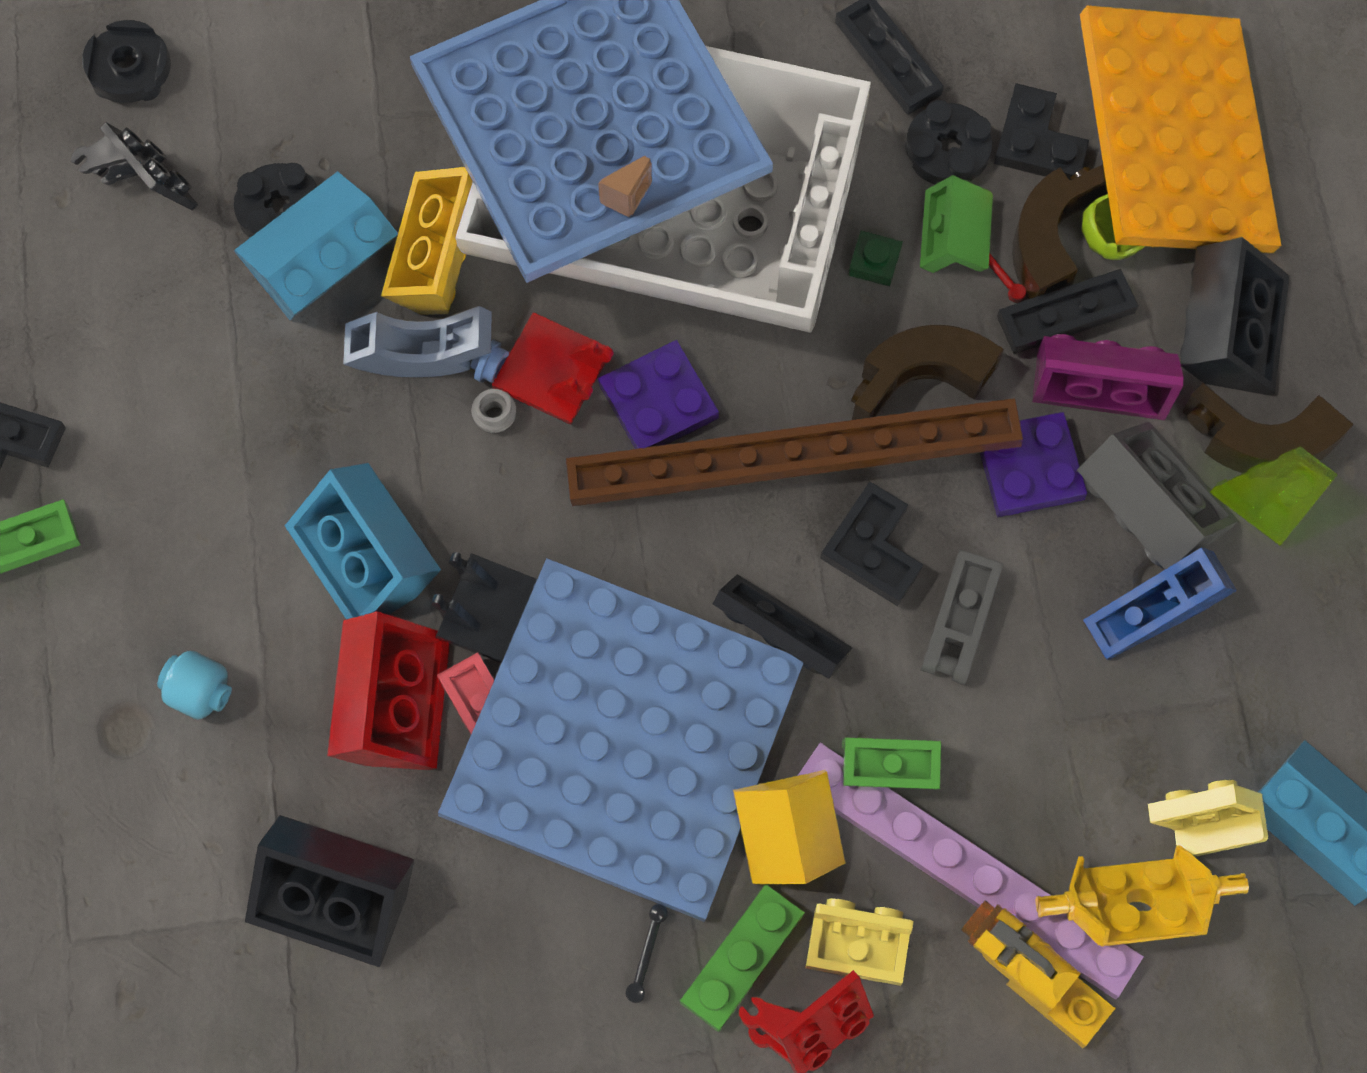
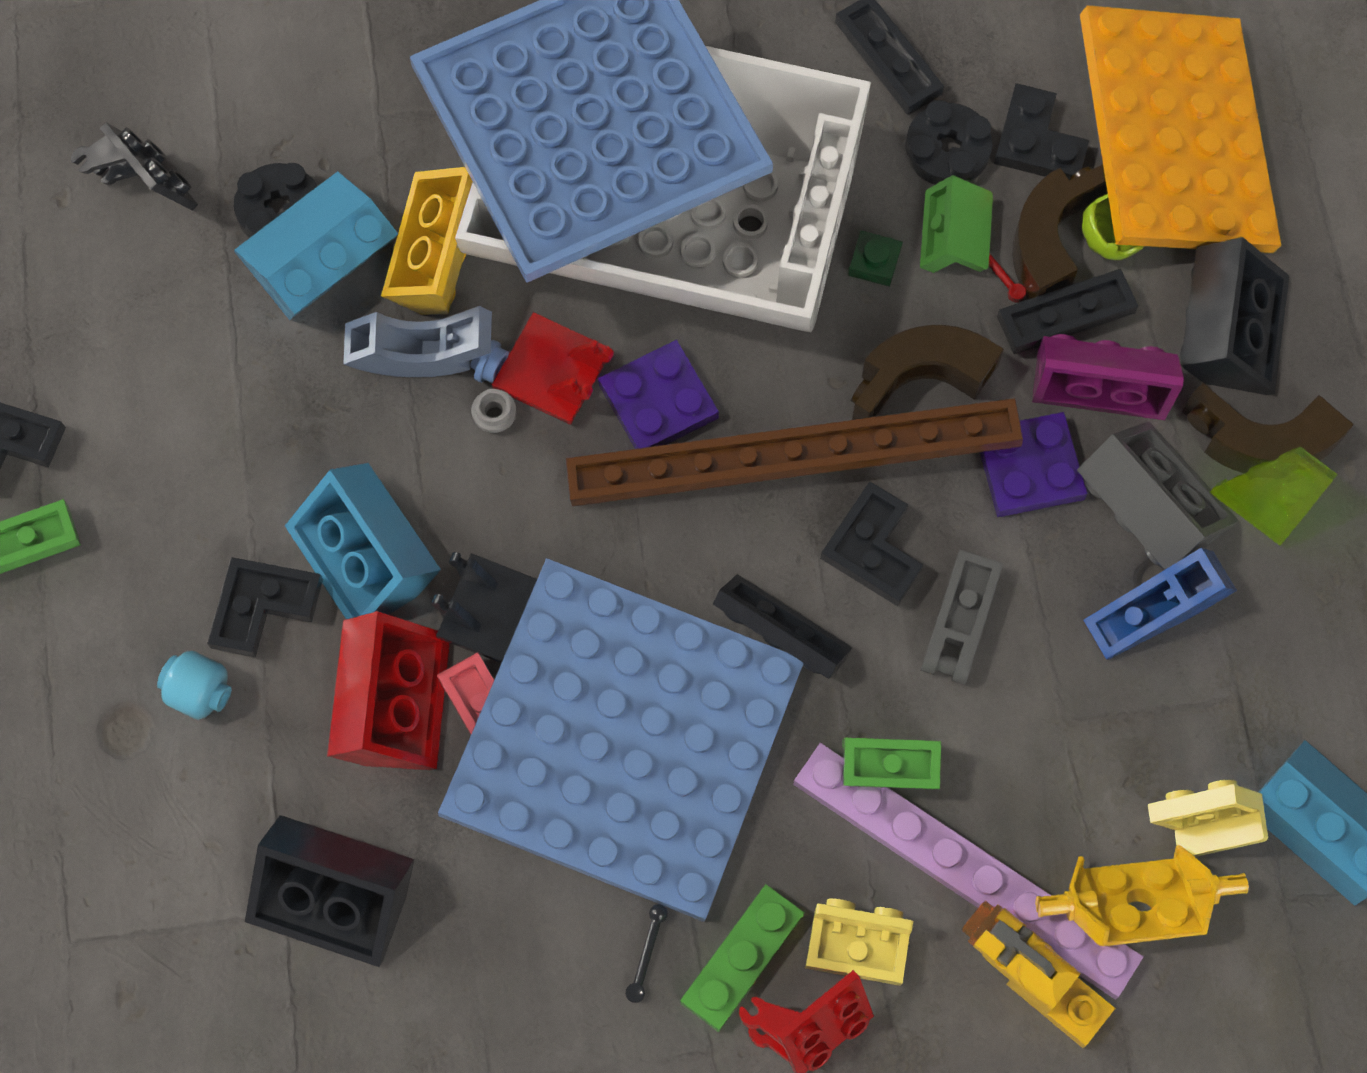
(129, 84): black plate -> none
(252, 593): none -> black plate
(626, 186): medium nougat slope -> none
(789, 829): yellow slope -> none

